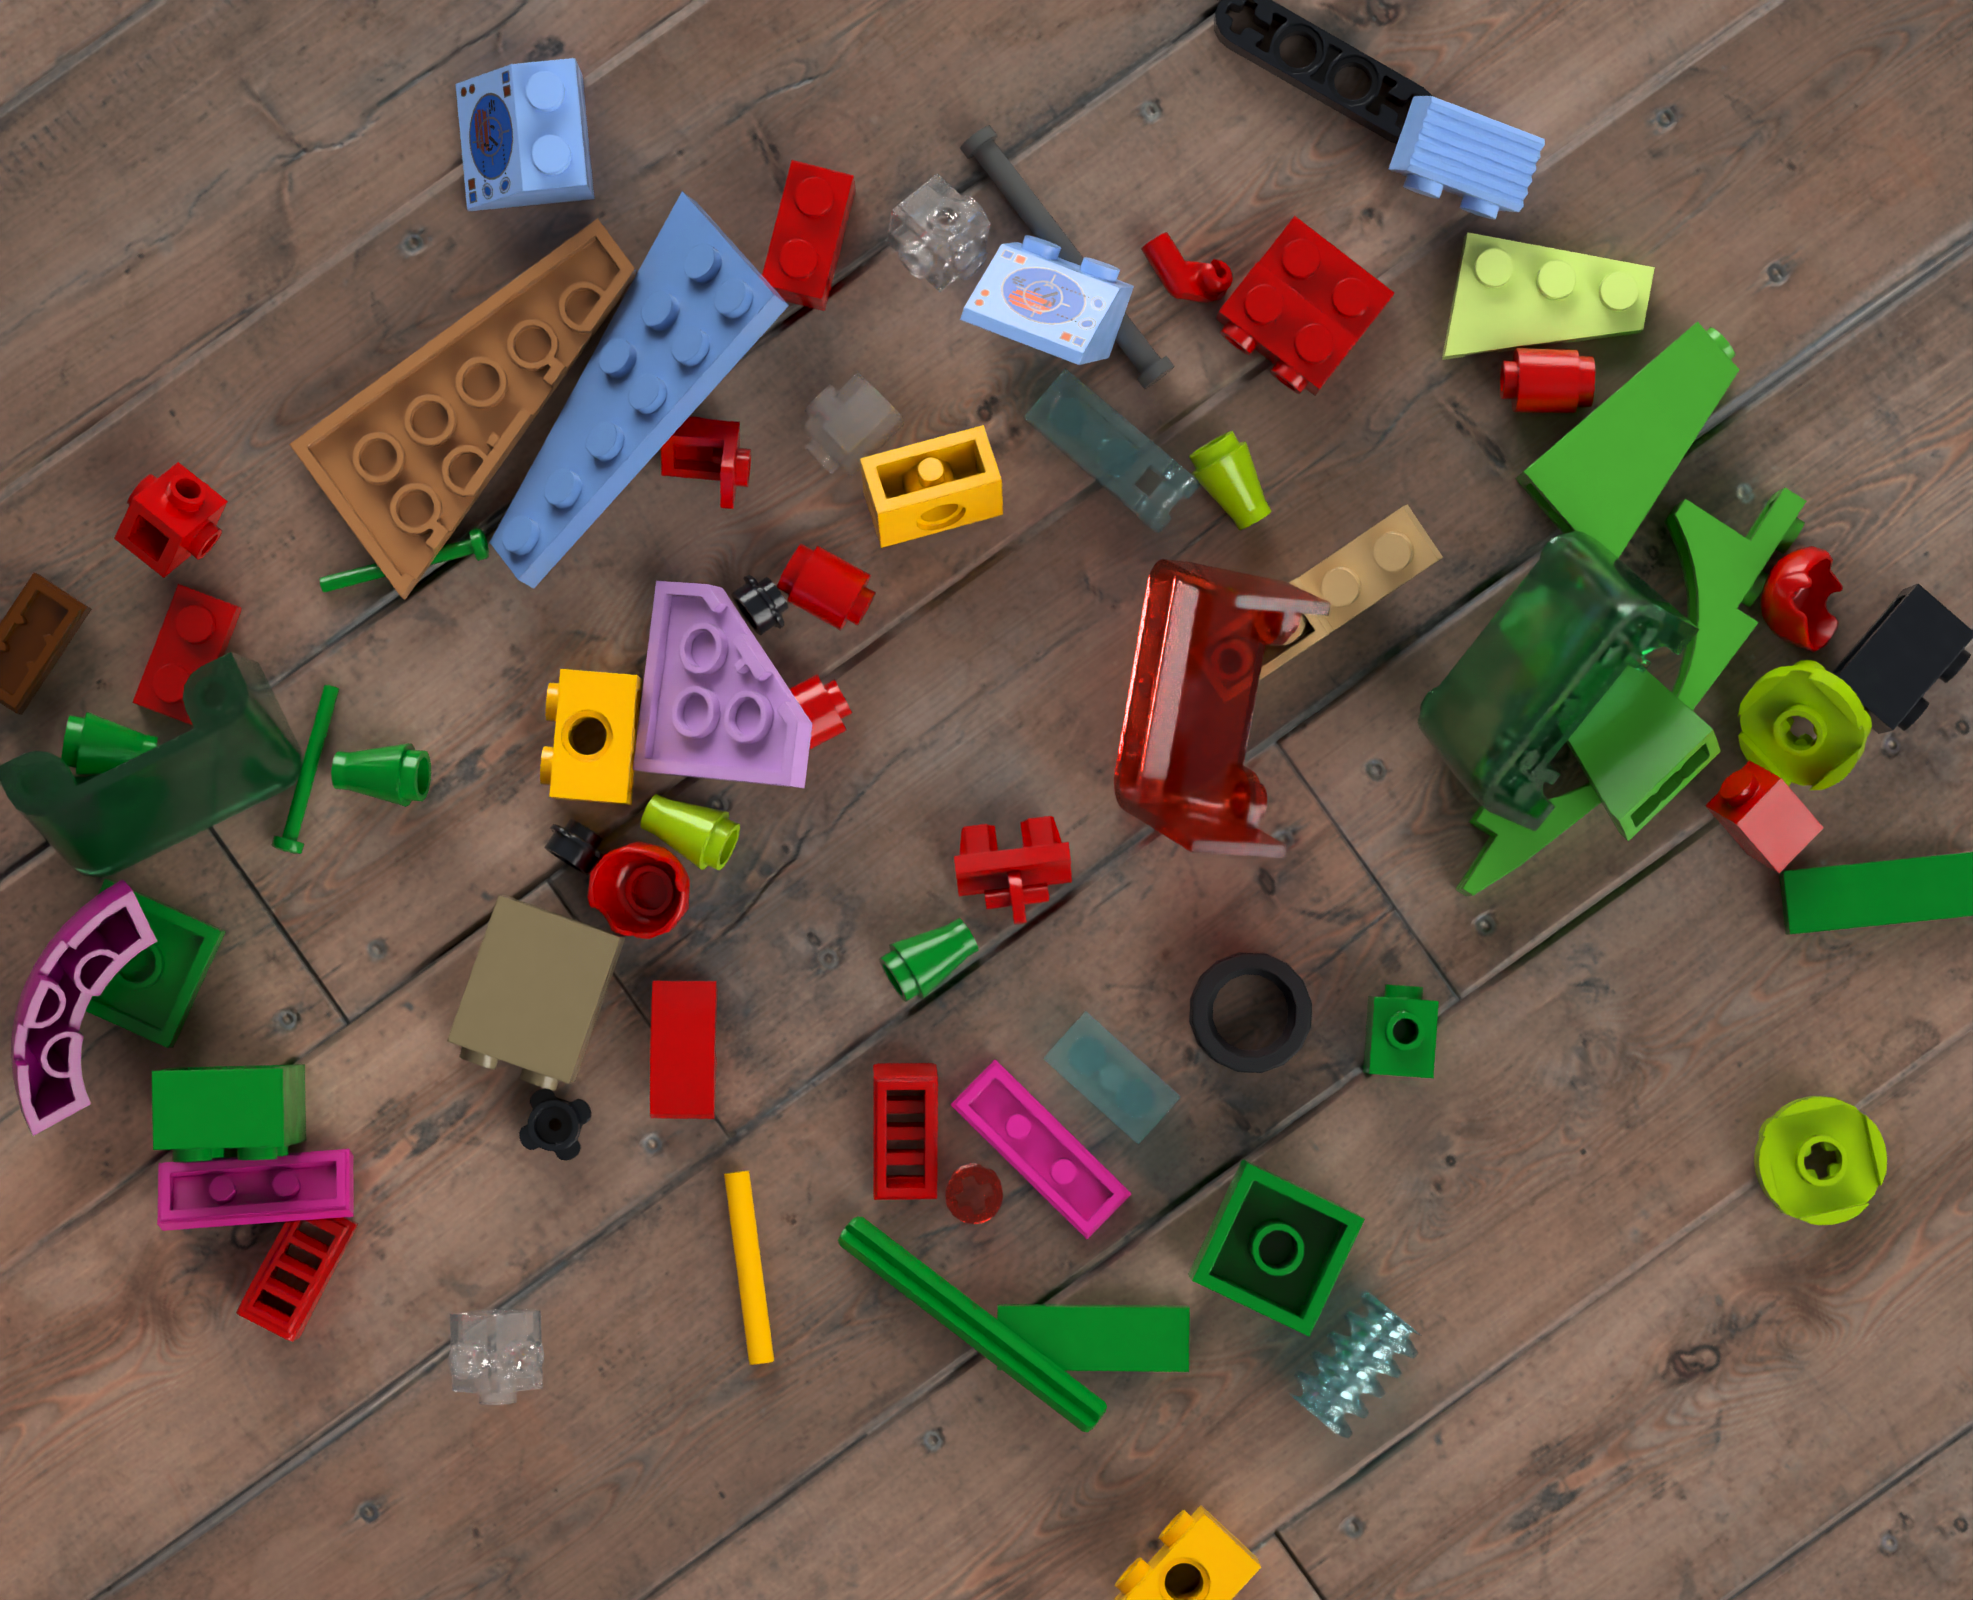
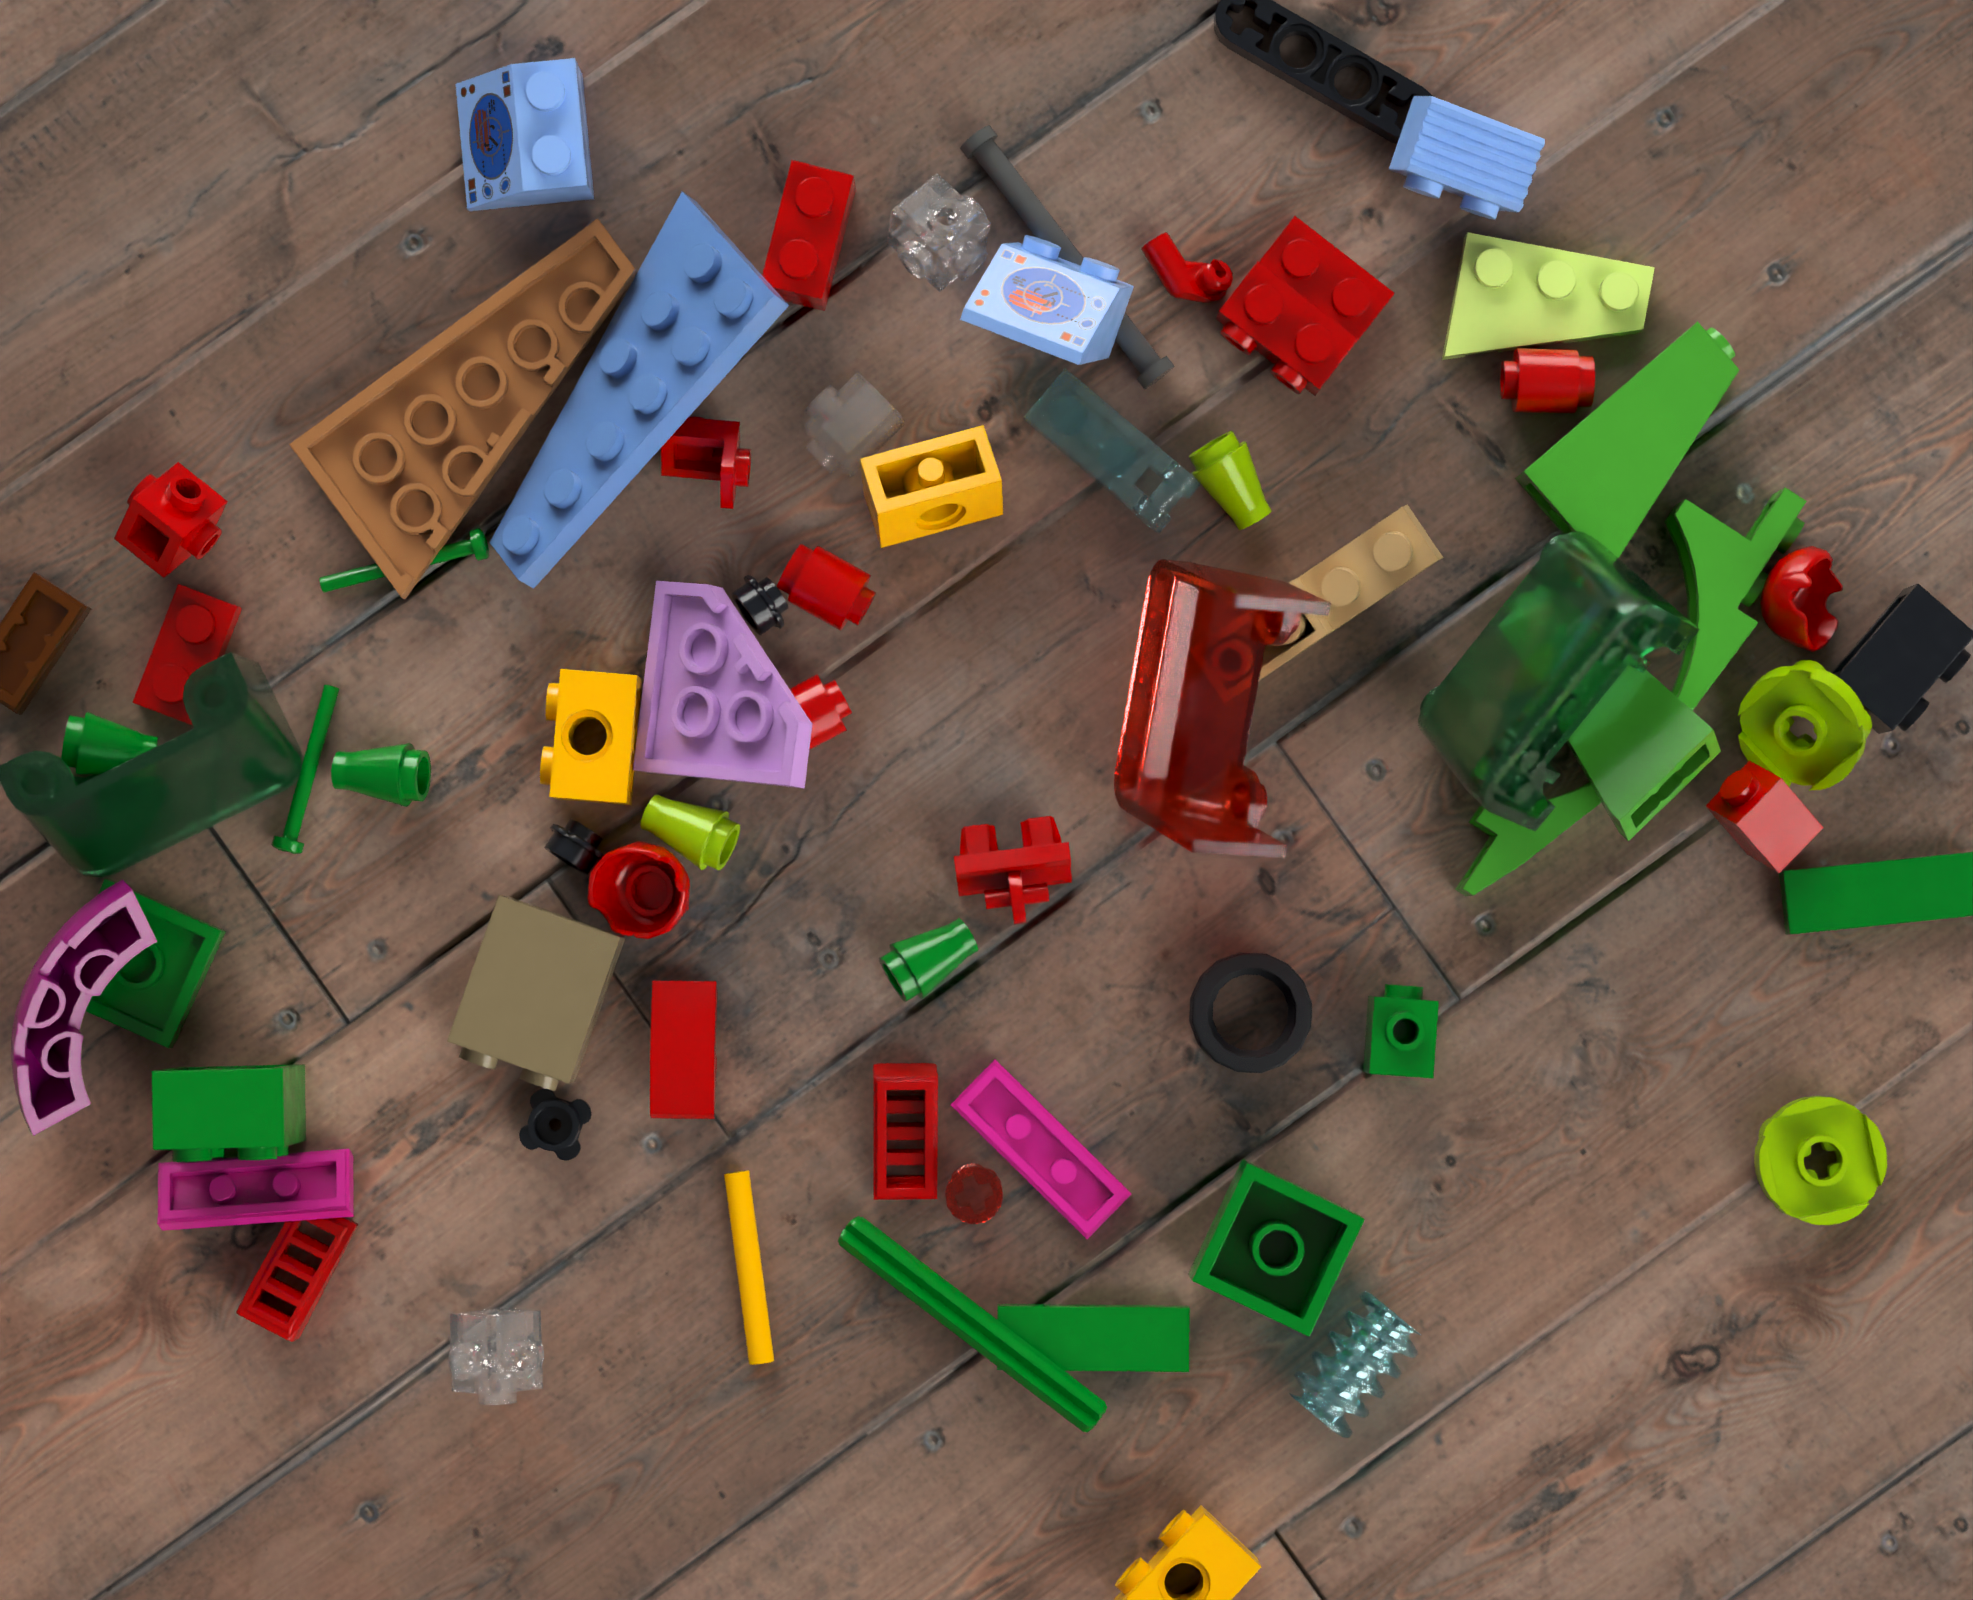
(1111, 1077): clear light blue plate -> none

